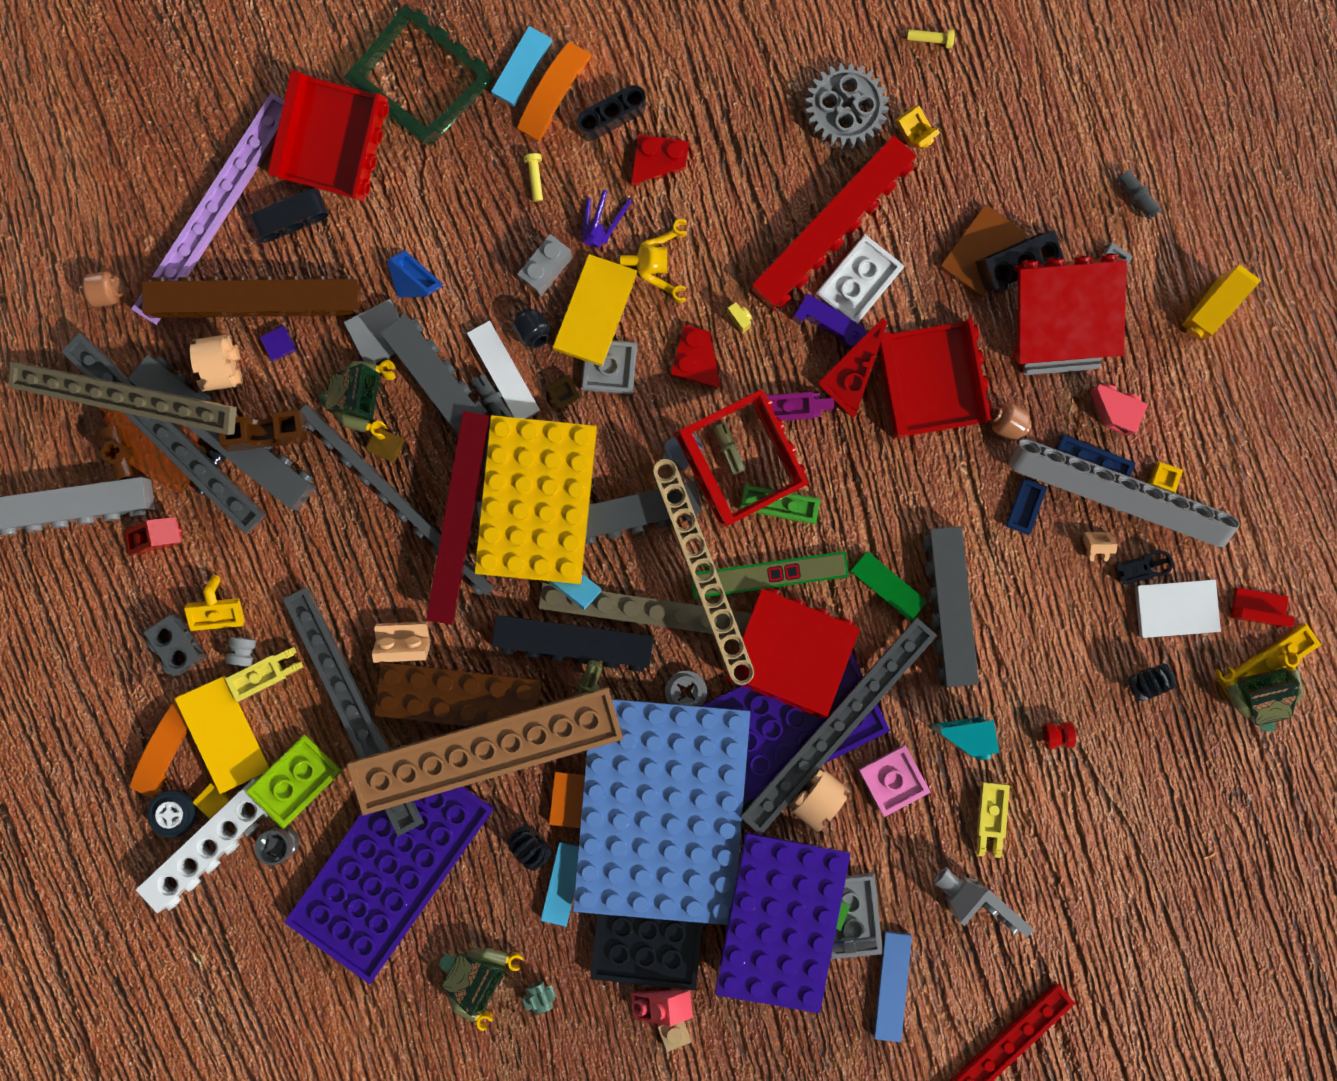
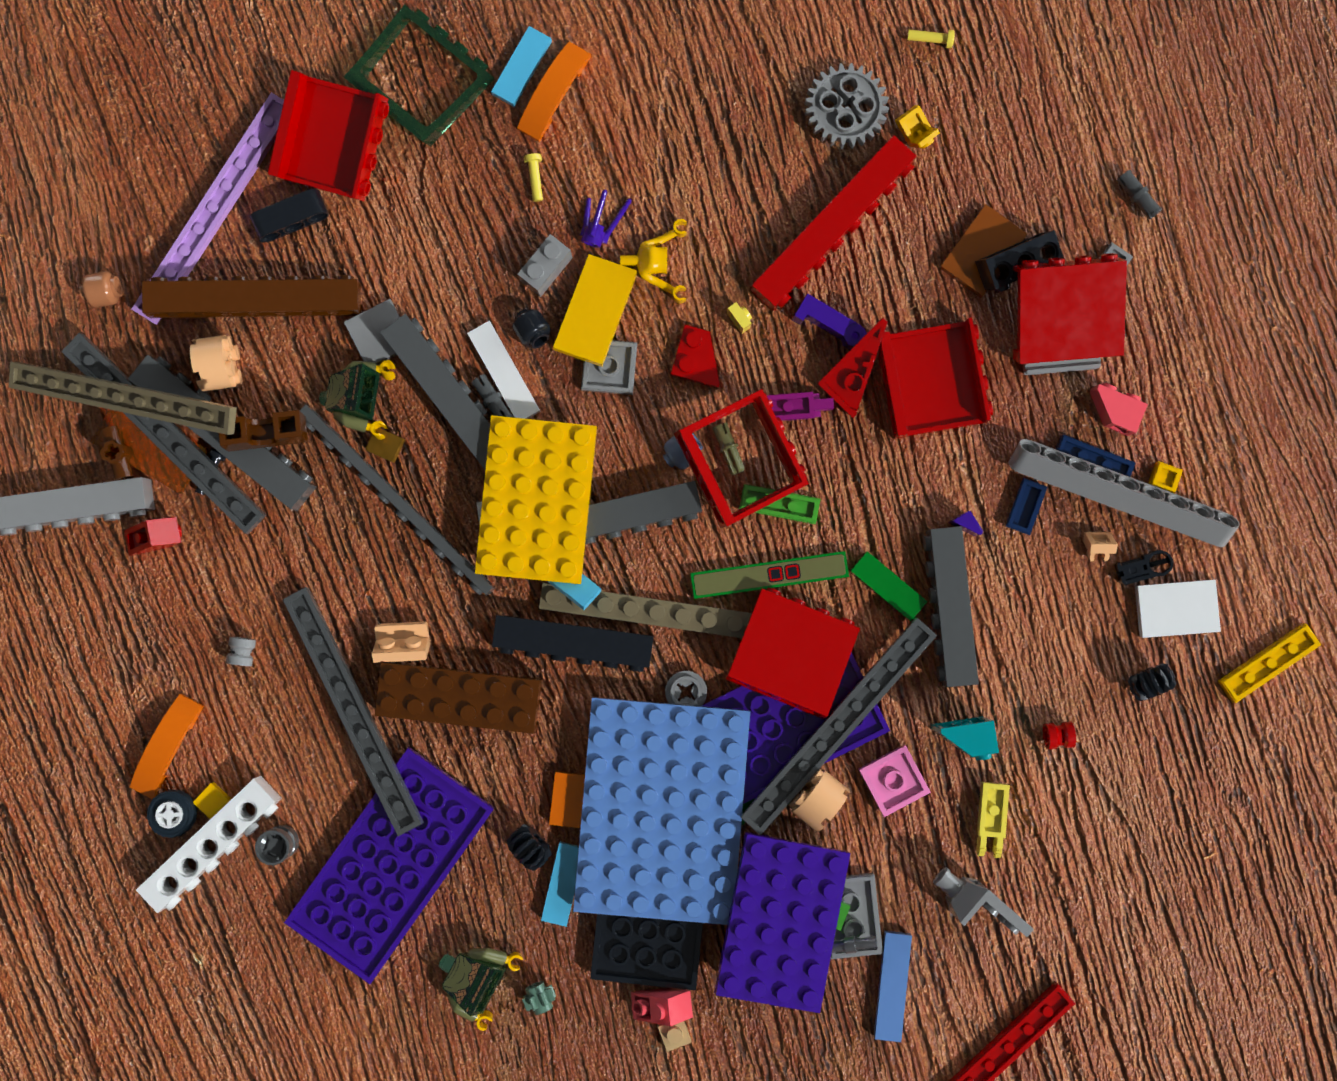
(180, 640): dark grey brick -> none
(214, 612): yellow plate -> none
(222, 735): yellow tile -> none
(261, 675): light yellow hinge -> none
(278, 343): dark purple tile -> none
(293, 782): lime tile -> none
(411, 277): blue slope -> none
(458, 518): dark red tile -> none
(485, 751): medium nougat plate -> none
(563, 392): dark brown plate -> none
(590, 678): olive axle -> none
(618, 102): black beam -> none
(658, 157): red wing -> none
(693, 561): tan beam -> none
(859, 279): white tile -> none
(968, 523): none -> dark purple slope
(1010, 421): nougat head -> none
(1220, 302): yellow slope -> none
(1261, 608): red panel -> none
(1266, 695): torso -> none

